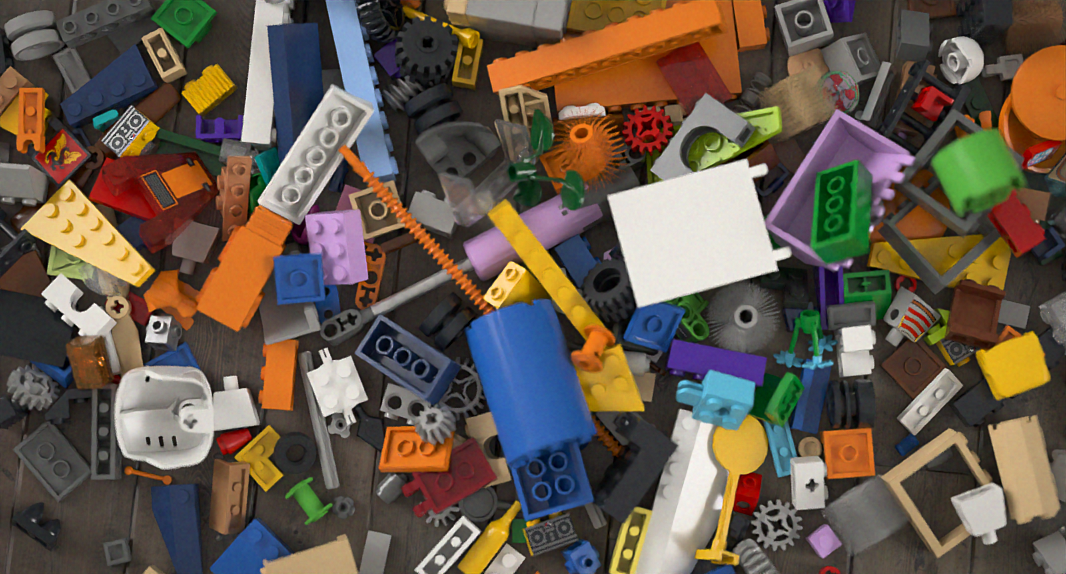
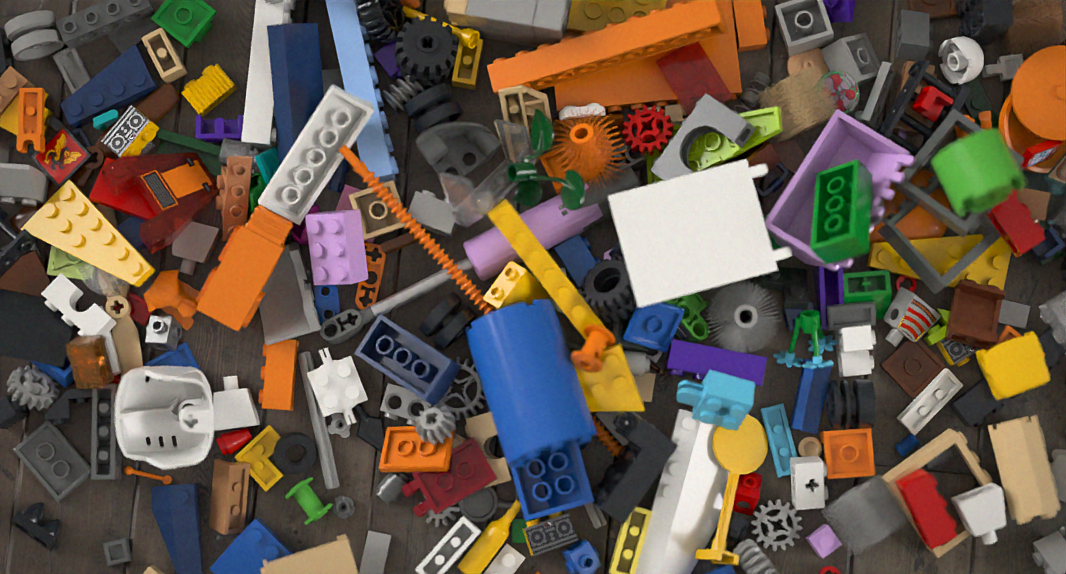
(299, 278): blue tile -> none
(776, 398): green bracket -> none
(927, 508): none -> red brick

